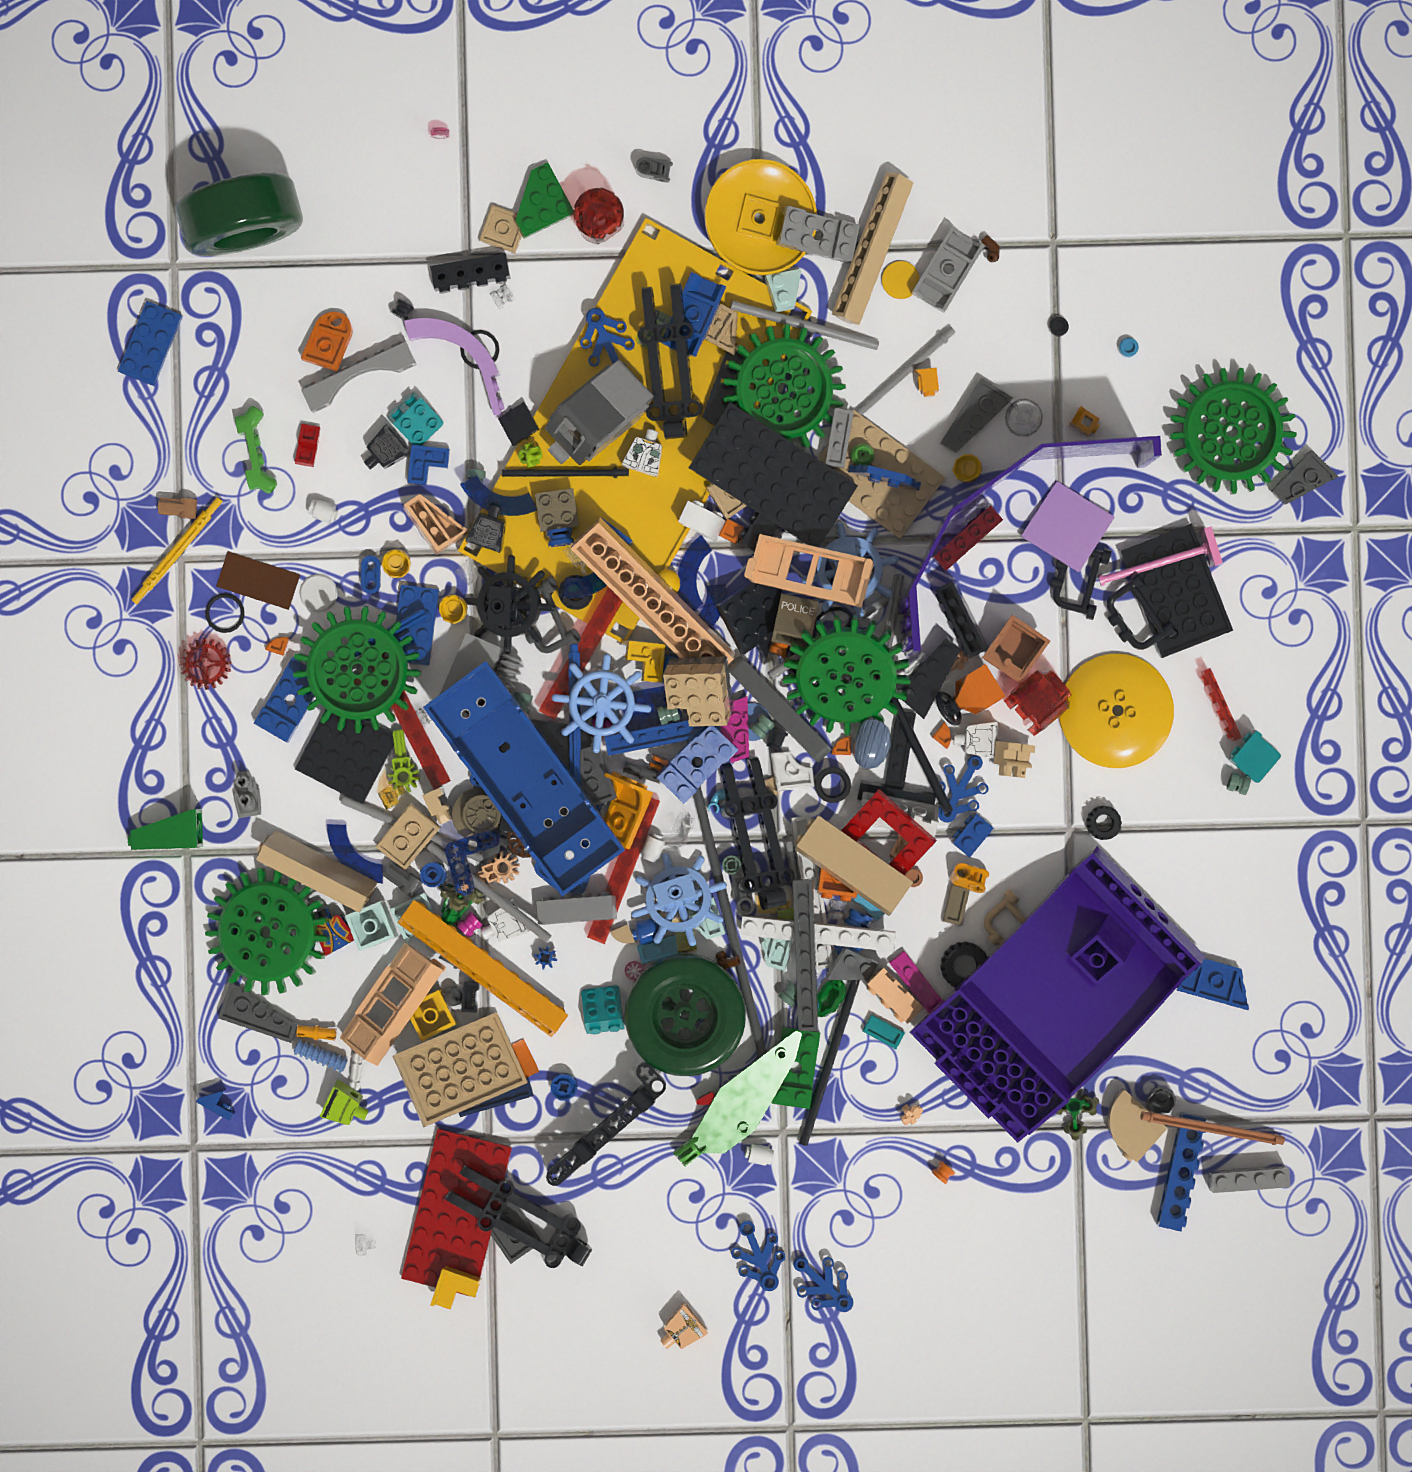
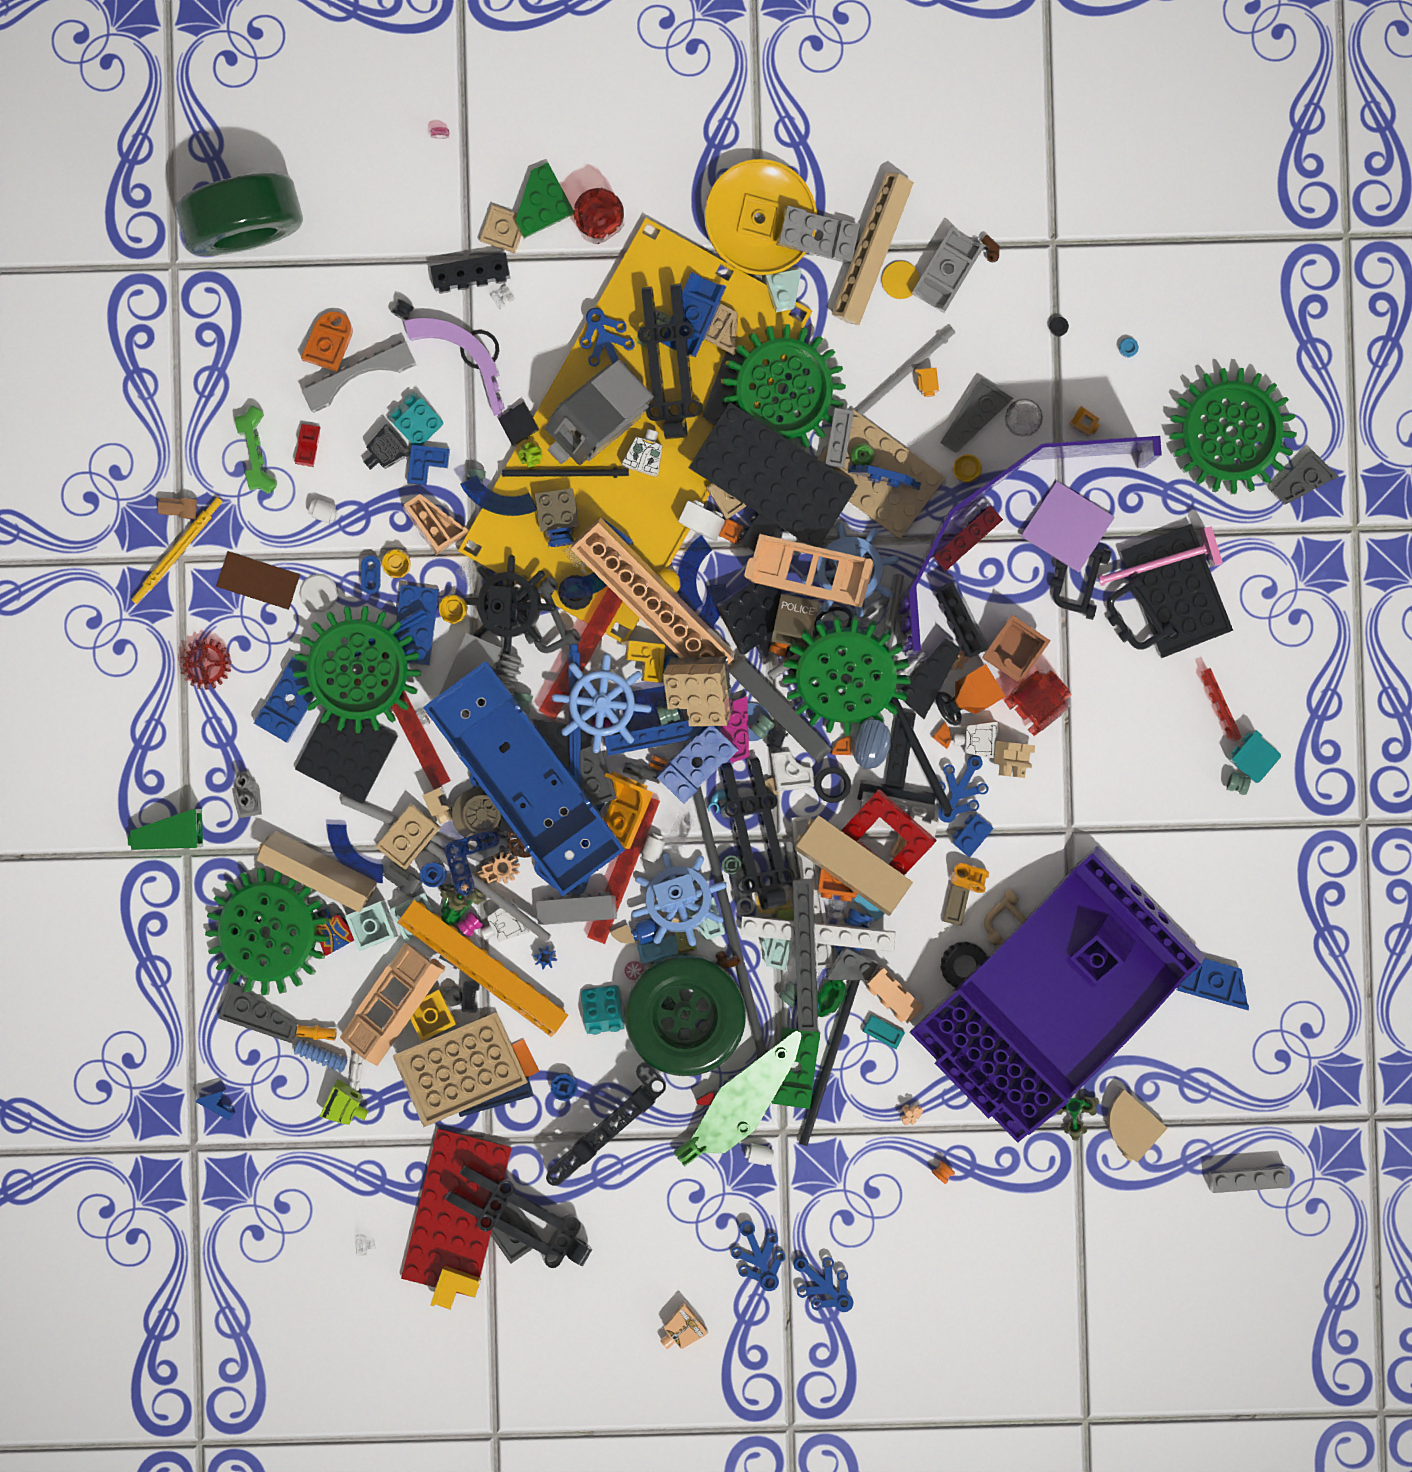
(150, 343): blue plate -> none
(224, 596): black piece -> none
(278, 645): orange tile -> none
(390, 797): clear yellow plate -> none
(402, 763): lime gear -> none
(488, 530): torso -> none
(655, 169): dark grey piece -> none
(799, 323): light grey piece -> none
(914, 875): nougat tile -> none
(915, 981): dark pink tile -> none
(1115, 818): black tyre -> none
(1125, 738): yellow dish -> none
(1160, 1100): dark grey hair -> none
(1177, 1161): blue brick -> none
(1214, 1128): nougat piece -> none

